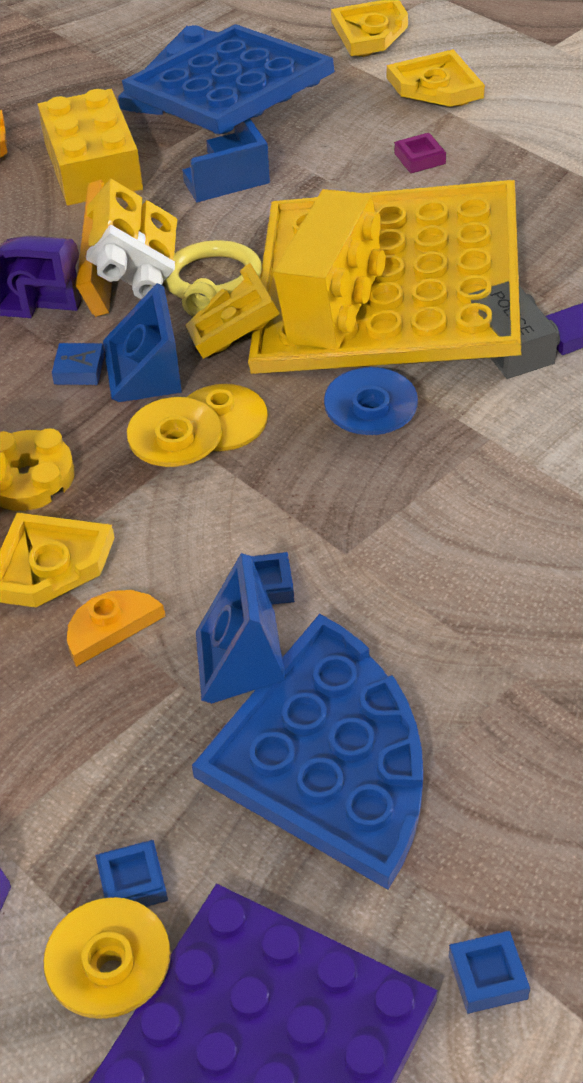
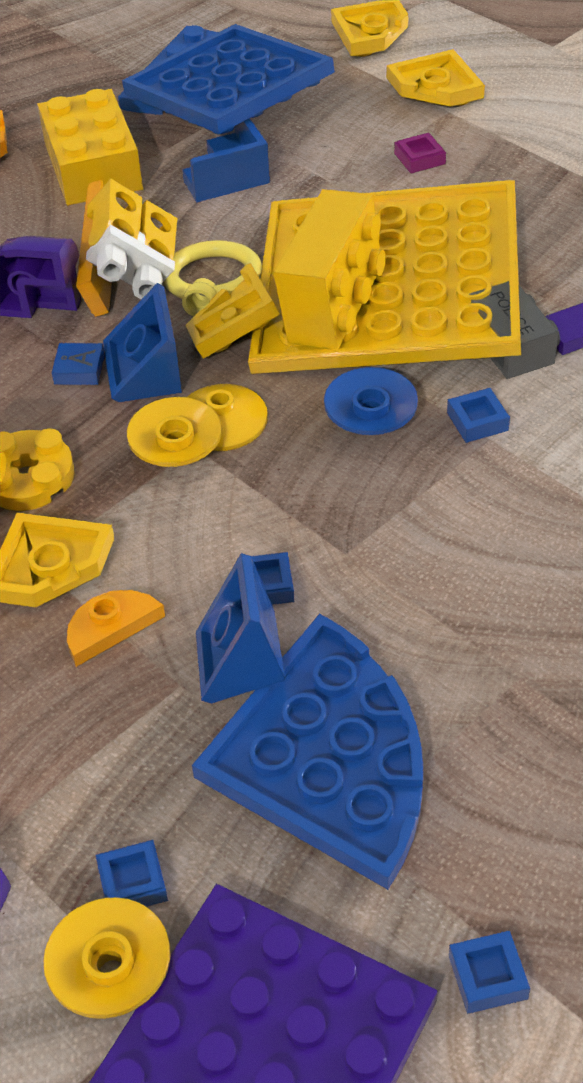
(478, 415): none -> blue tile

